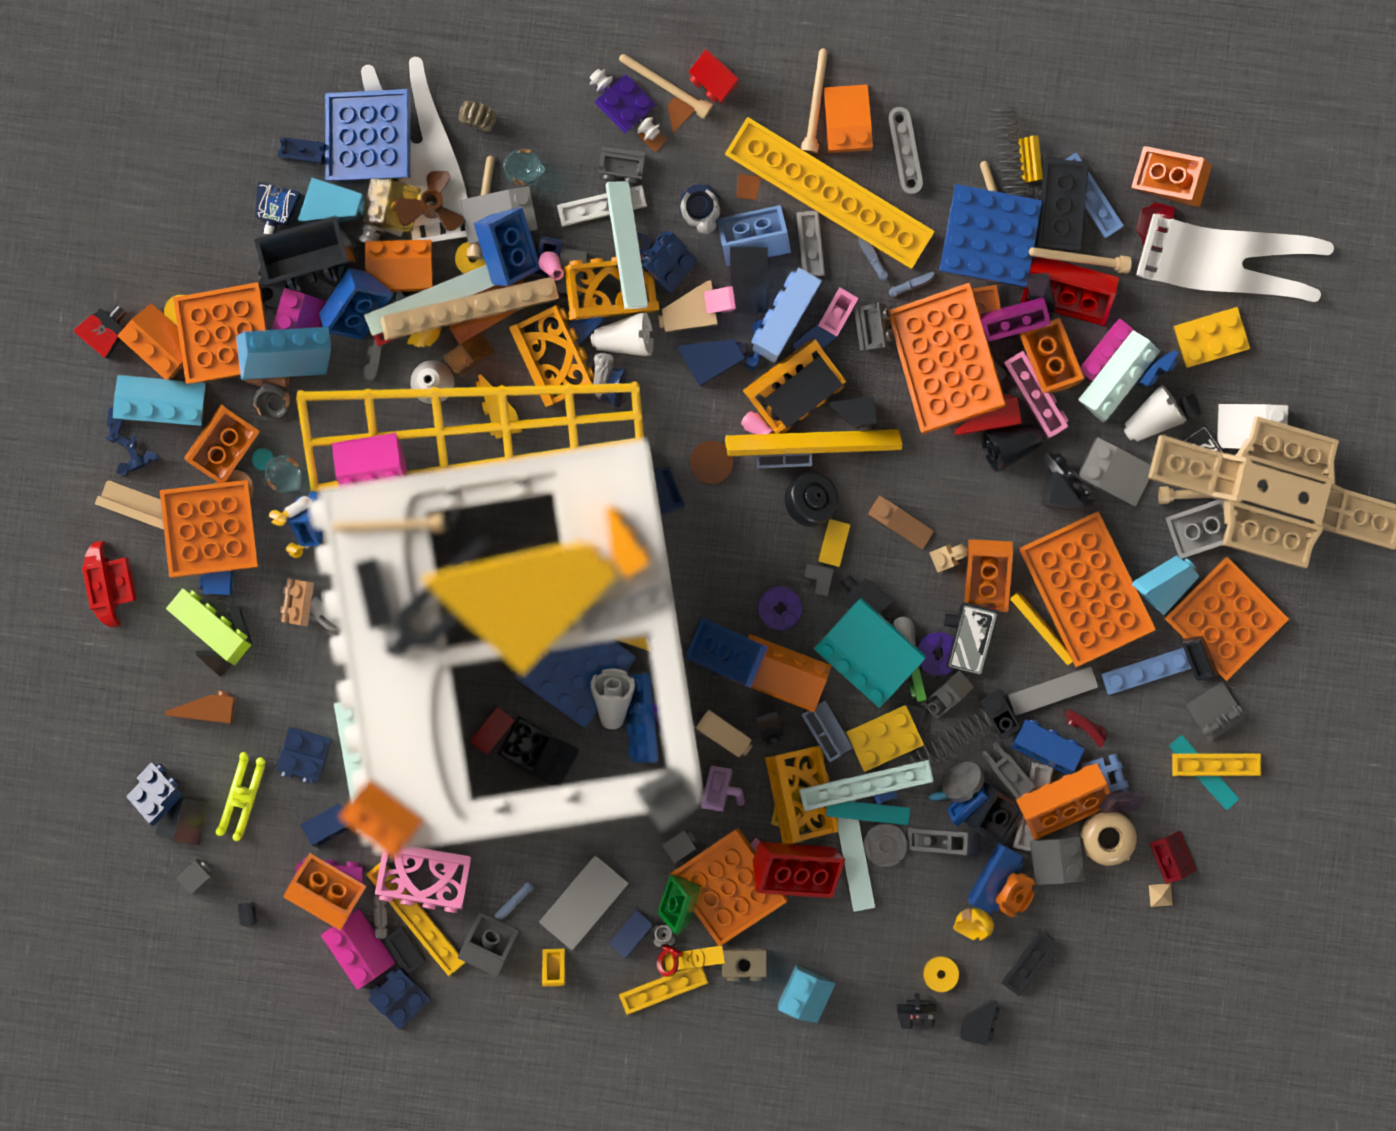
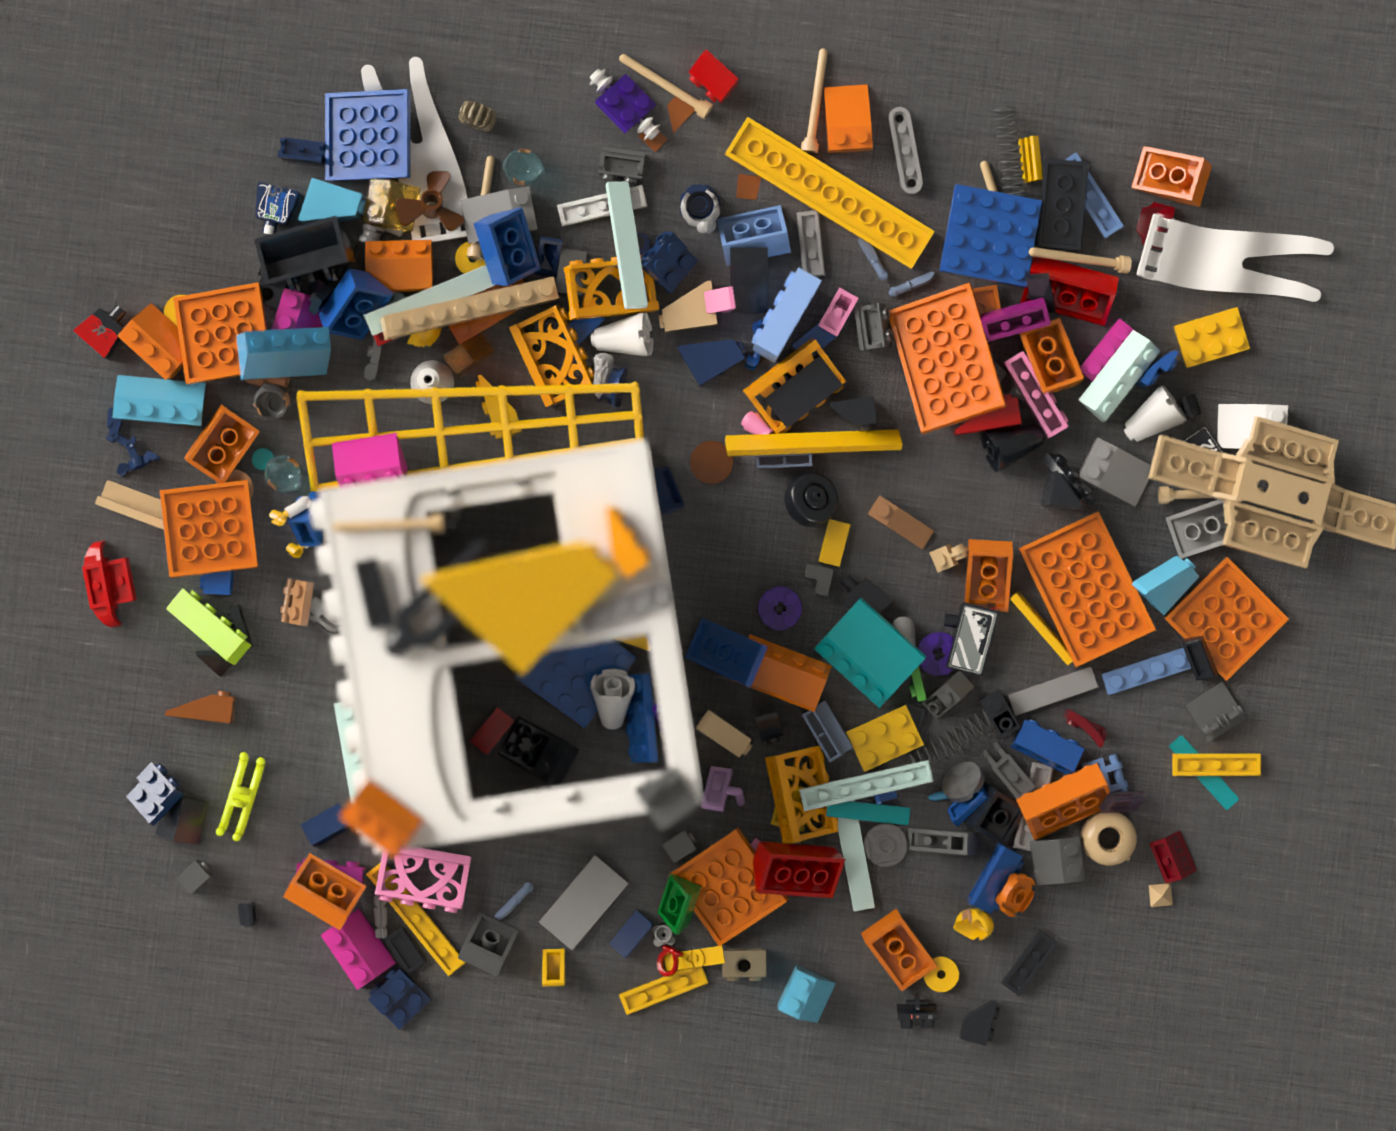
(303, 755): dark blue plate -> none
(321, 292): none -> black plate
(550, 264): bright pink cone -> none
(898, 949): none -> orange slope

